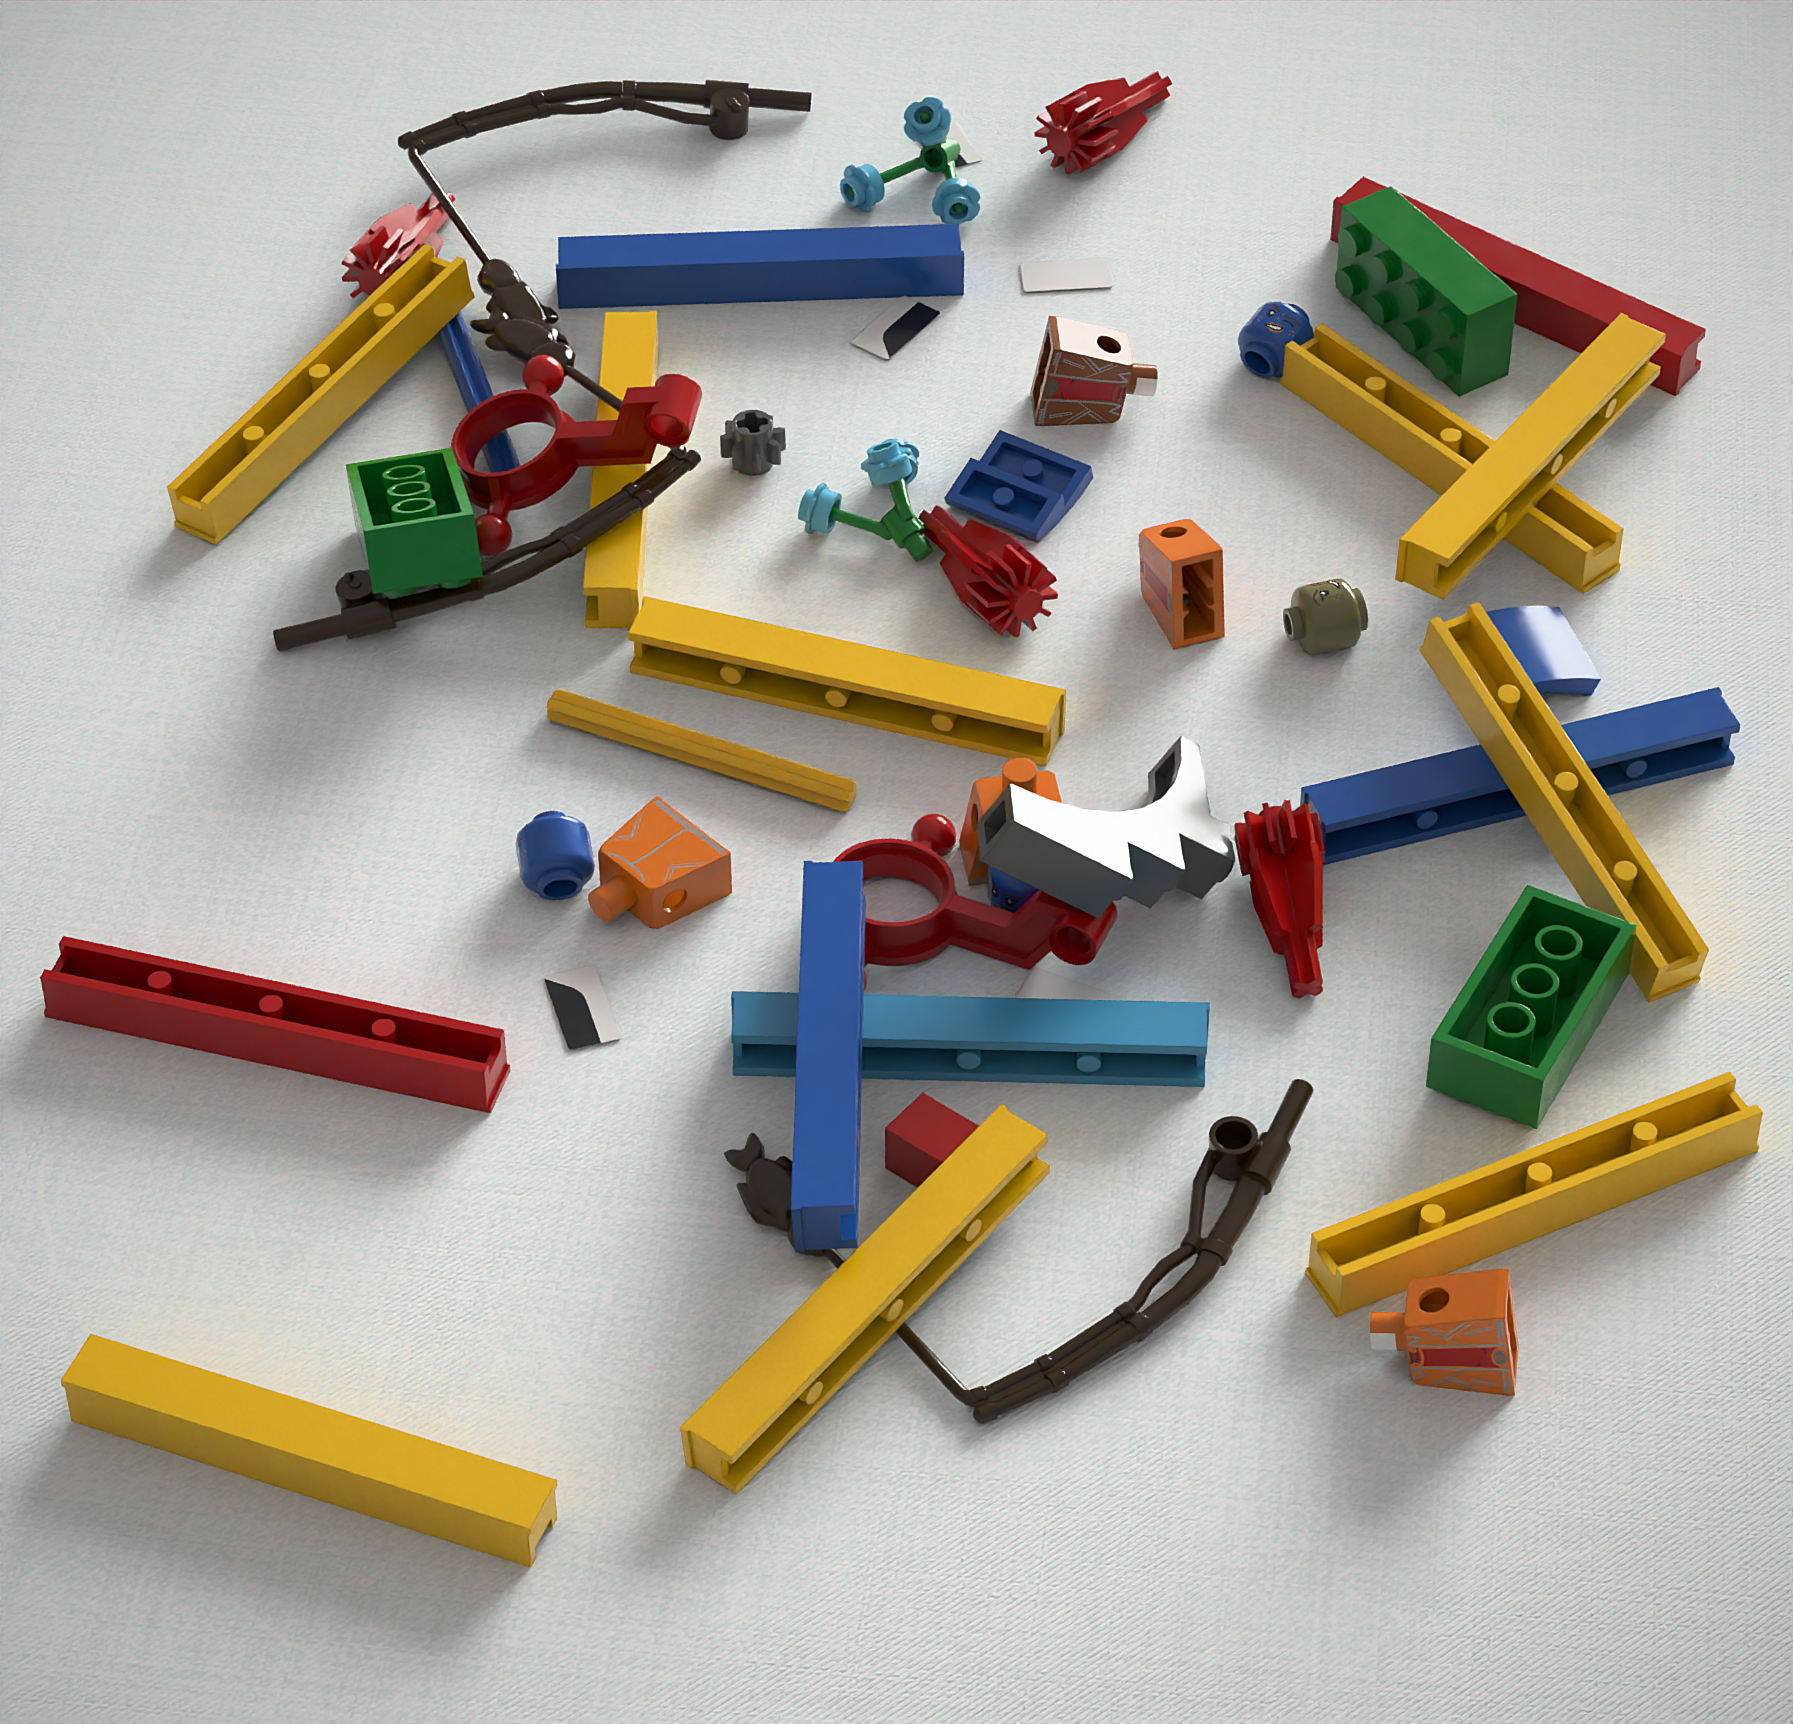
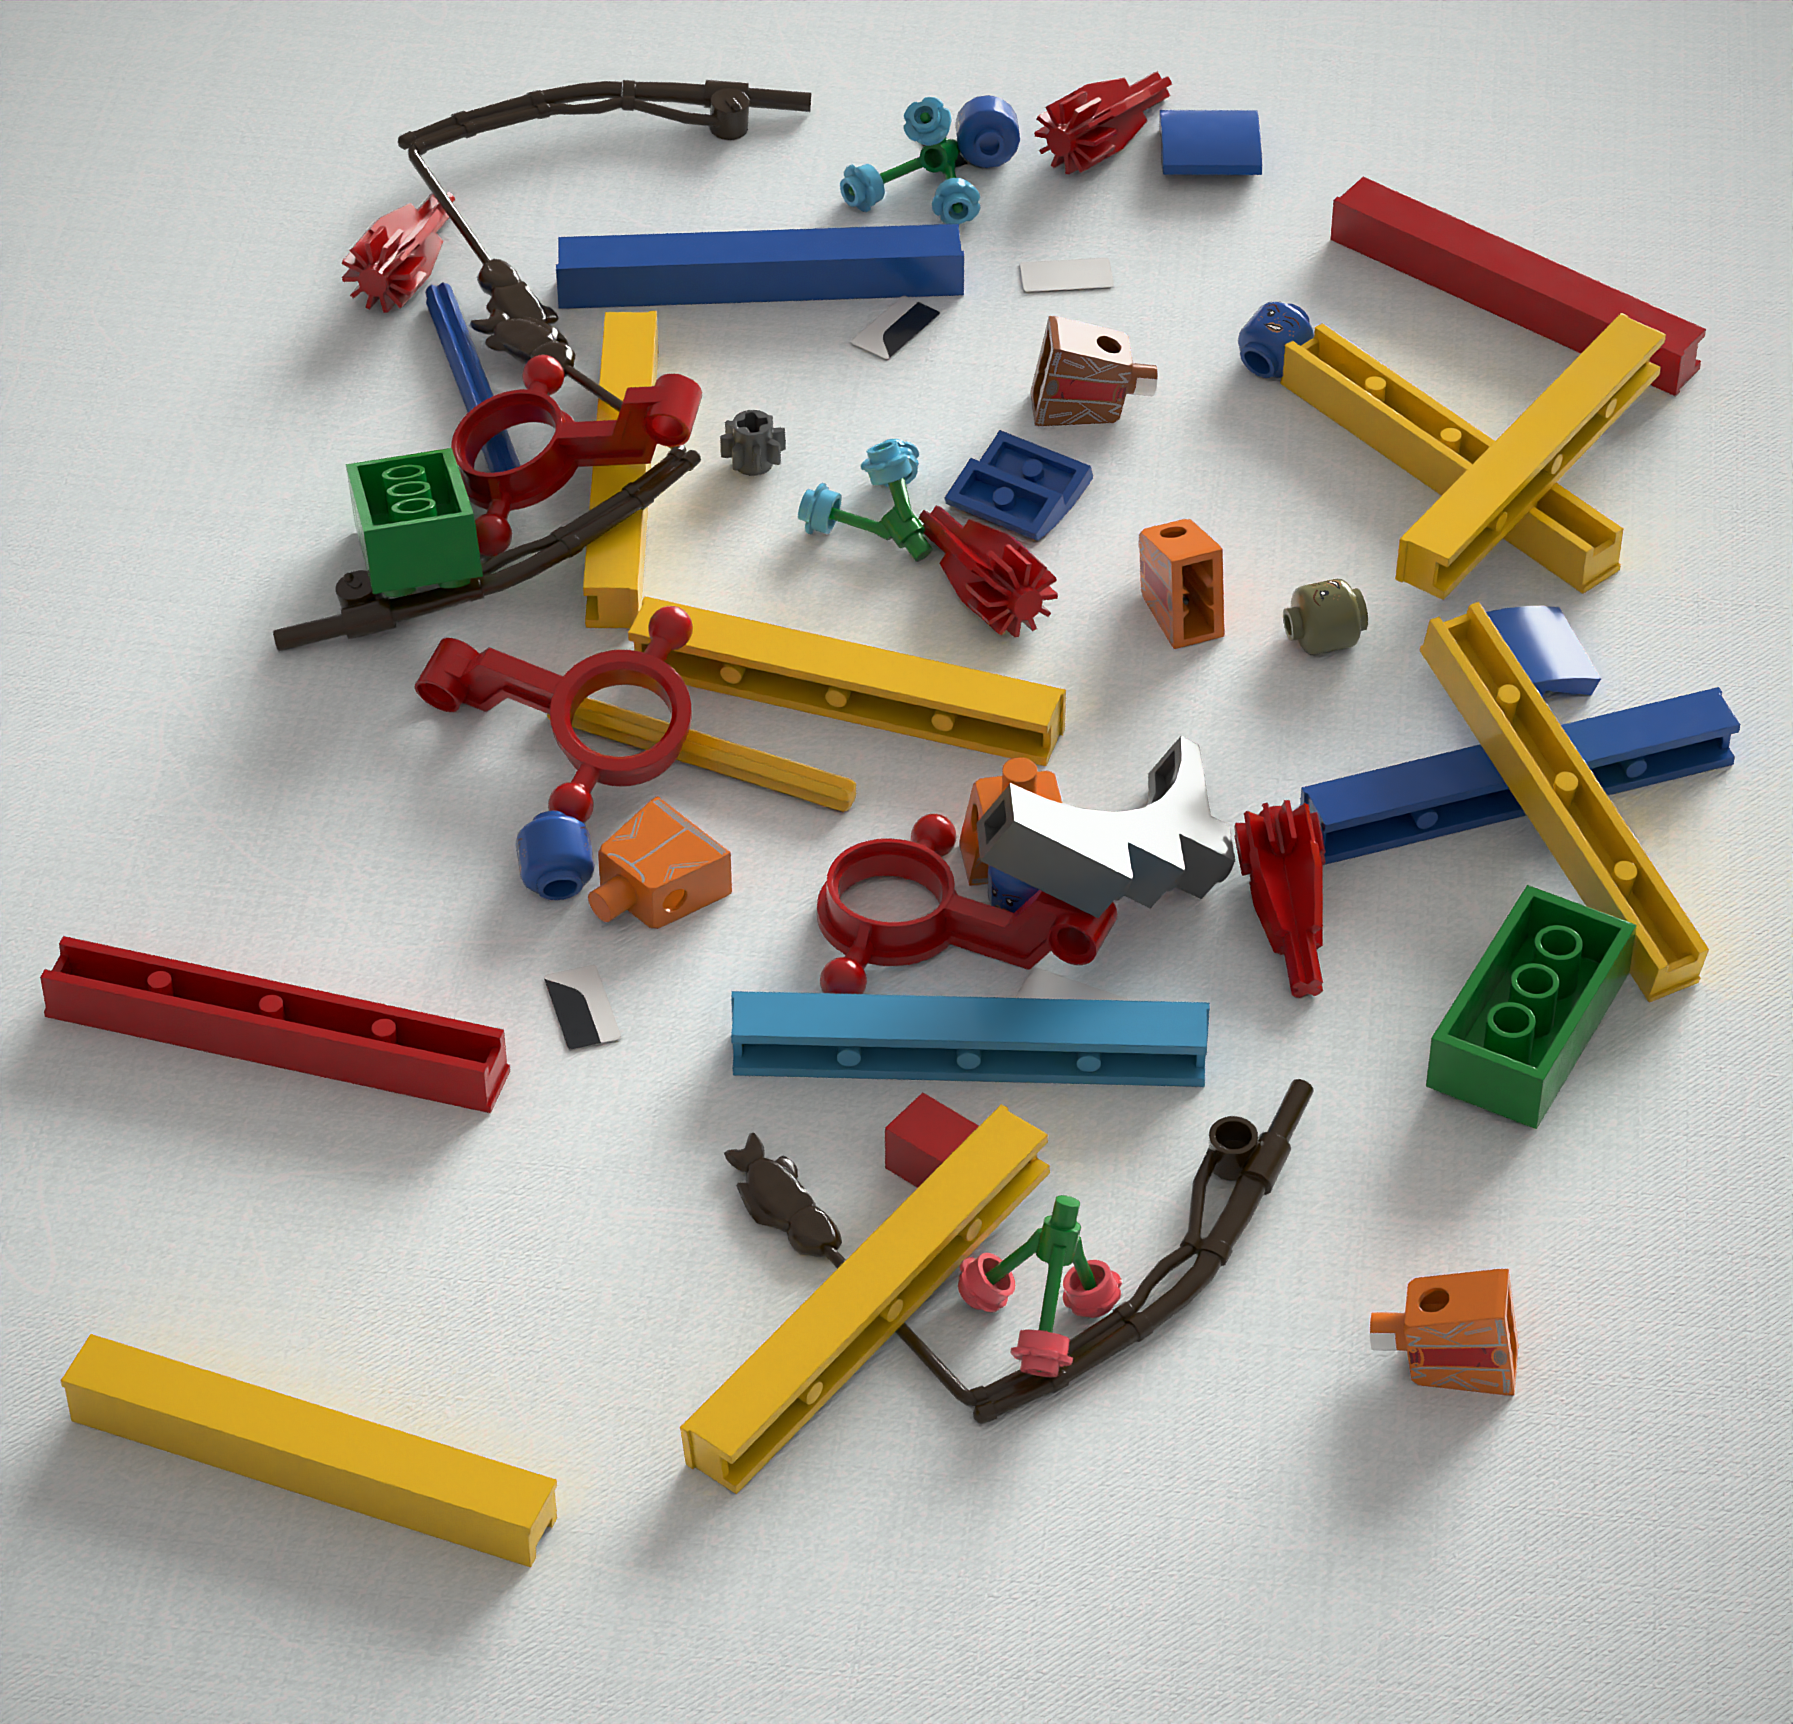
(318, 395): yellow tile -> none
(487, 678): none -> red piece
(829, 1058): blue tile -> none
(987, 131): none -> blue head
(1088, 1286): none -> plant
(1210, 142): none -> blue slope
(1425, 291): green brick -> none
(1532, 1193): yellow tile -> none

